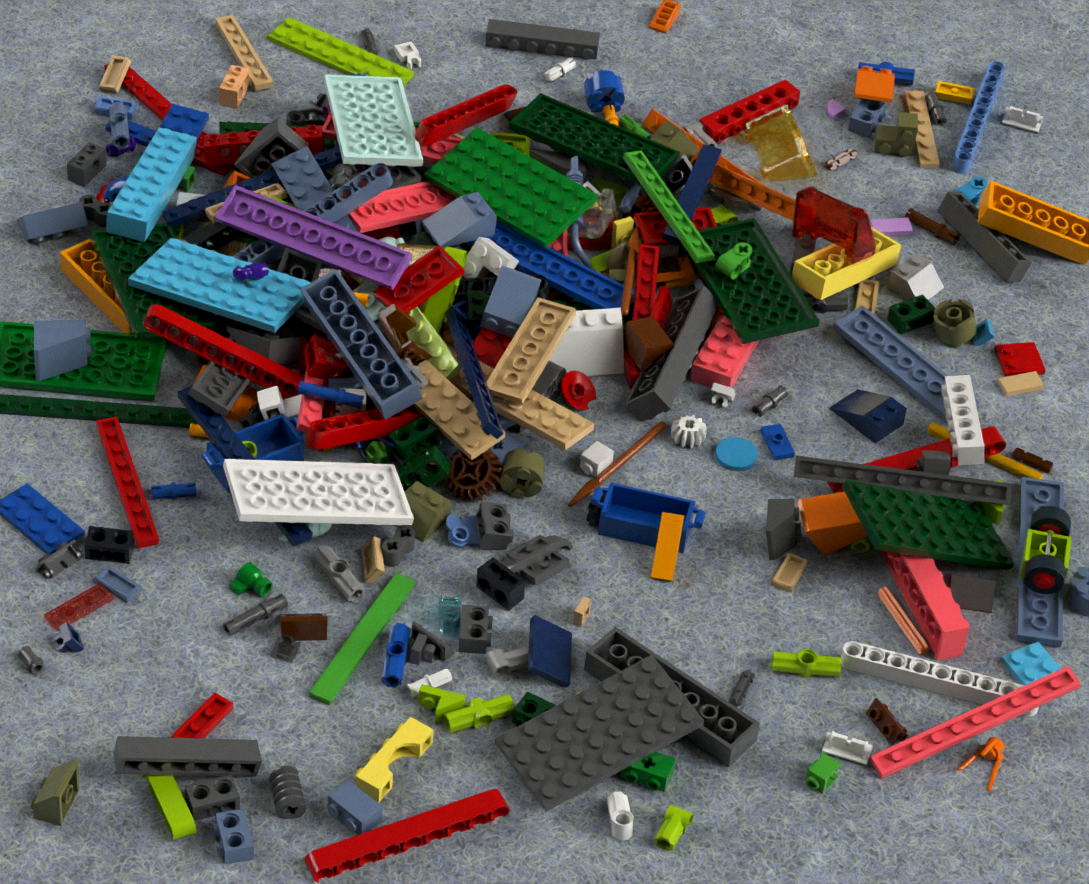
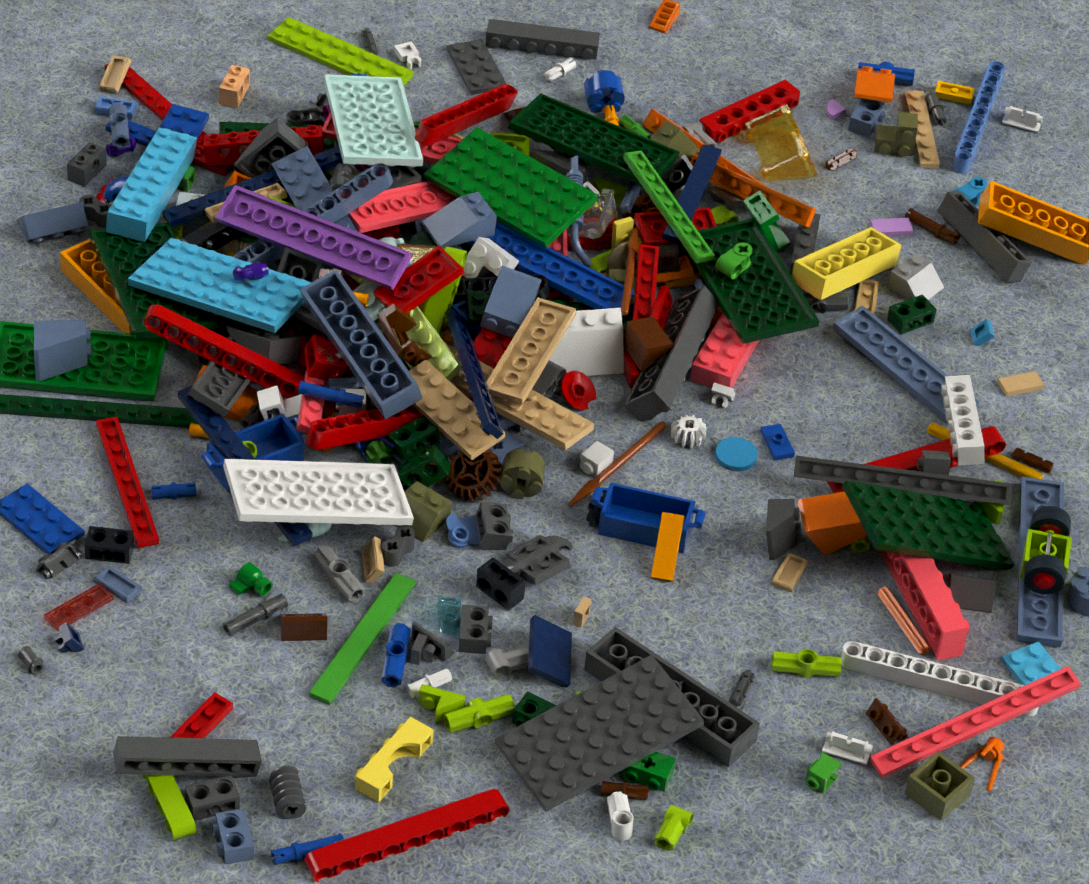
(57, 793): olive slope -> none
(244, 52): tan plate -> none
(285, 649): clear smoke tile -> none
(299, 851): none -> blue pin
(354, 808): sand blue brick -> none
(416, 373): light grey axle -> none
(476, 66): none -> dark grey plate
(632, 791): none -> reddish brown axle
(766, 217): none -> green panel
(770, 400): dark grey pin -> none
(834, 221): clear red windscreen -> none
(871, 413): dark blue slope -> none
(939, 785): none -> olive brick
(954, 322): olive brick -> none
(1019, 358): red plate -> none

